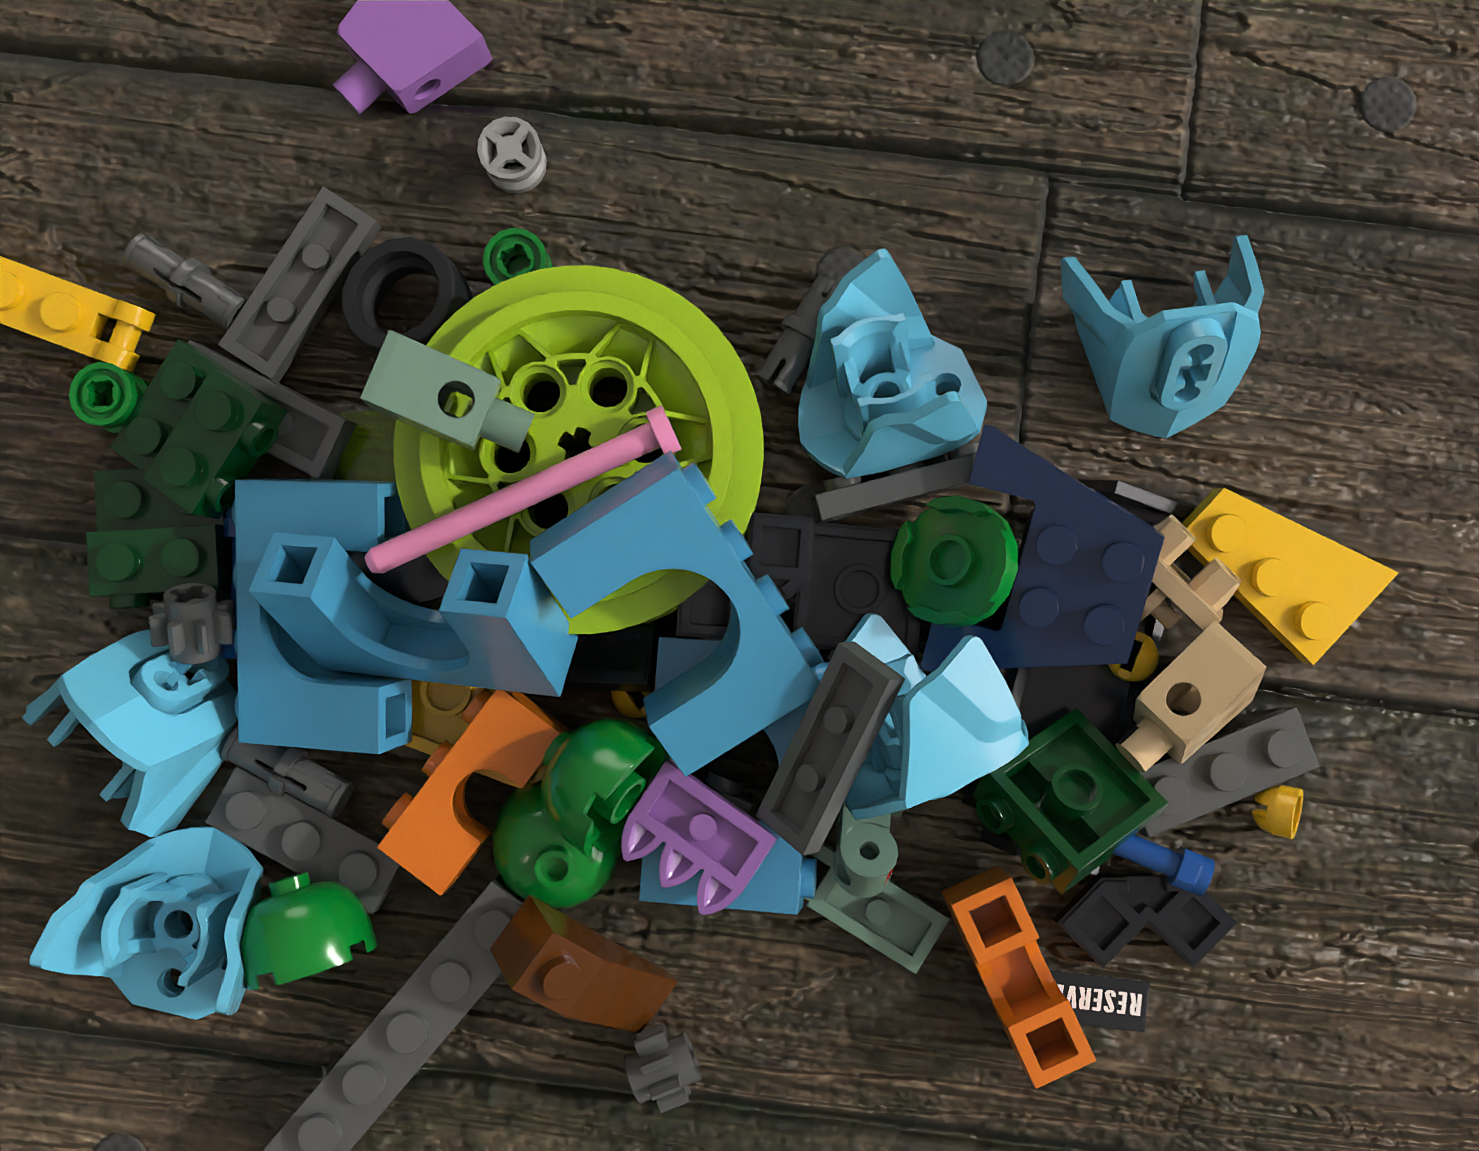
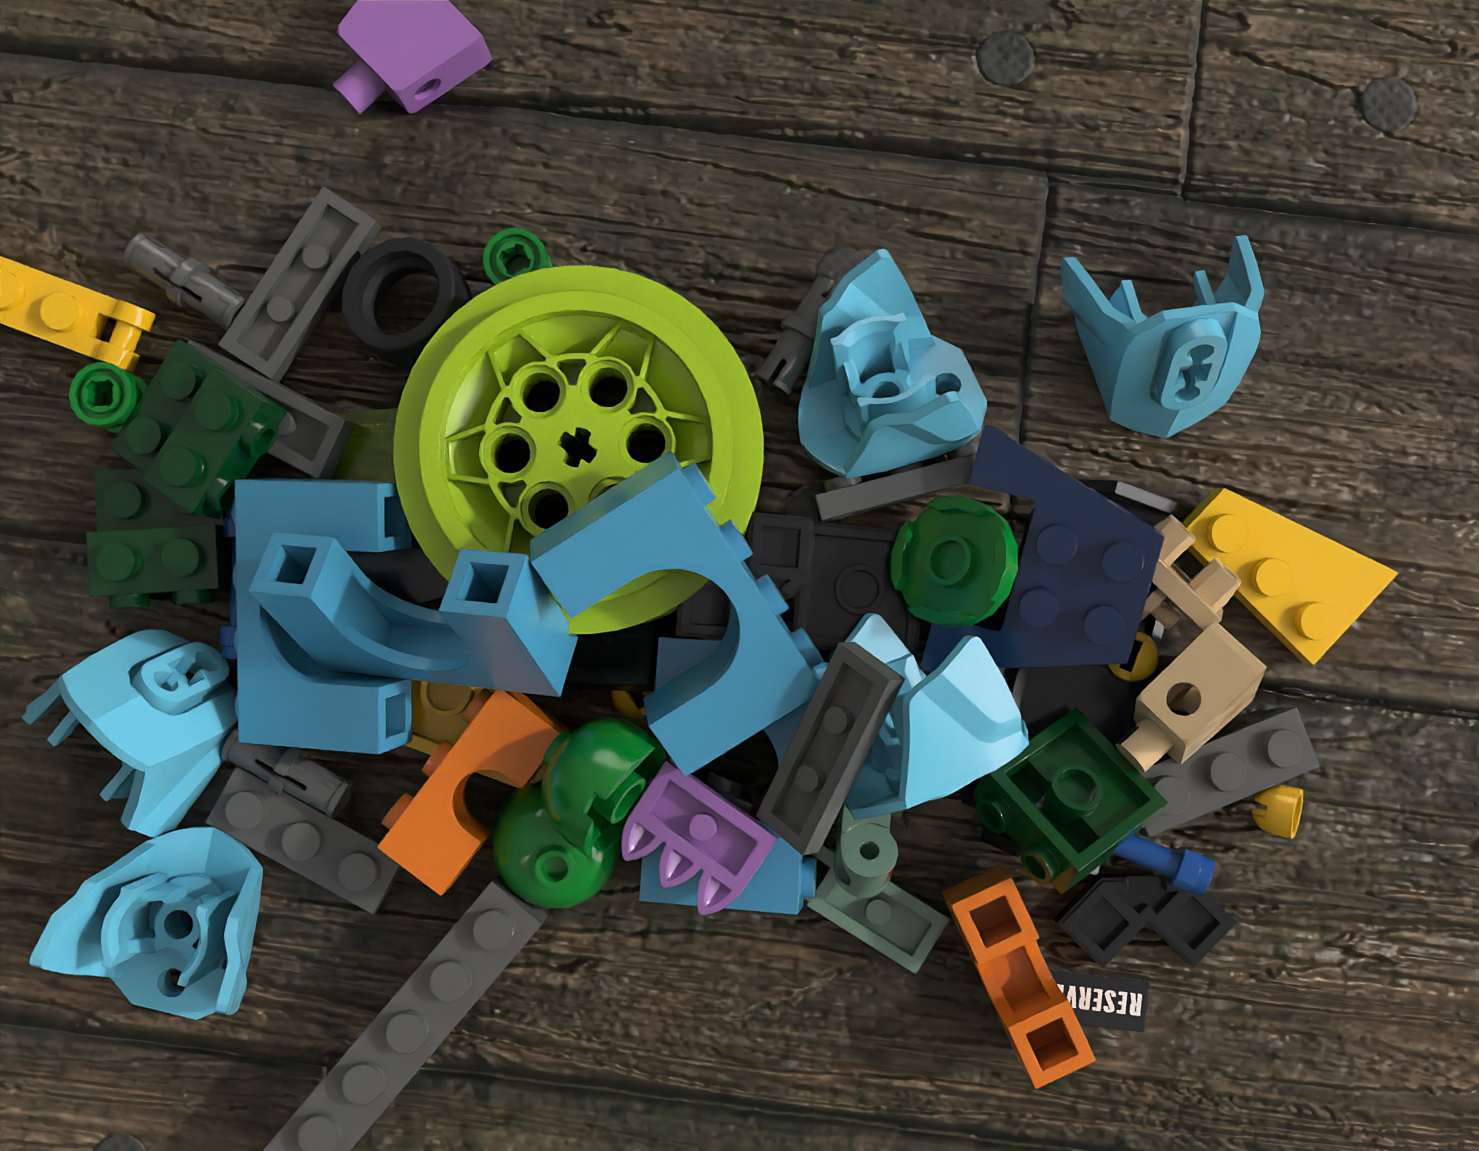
(192, 623): dark grey gear -> none
(302, 930): green cylinder -> none
(414, 381): sand green torso -> none
(504, 143): light grey wheel -> none
(525, 493): bright pink bar -> none
(578, 970): reddish brown slope -> none
(662, 1068): dark grey gear -> none

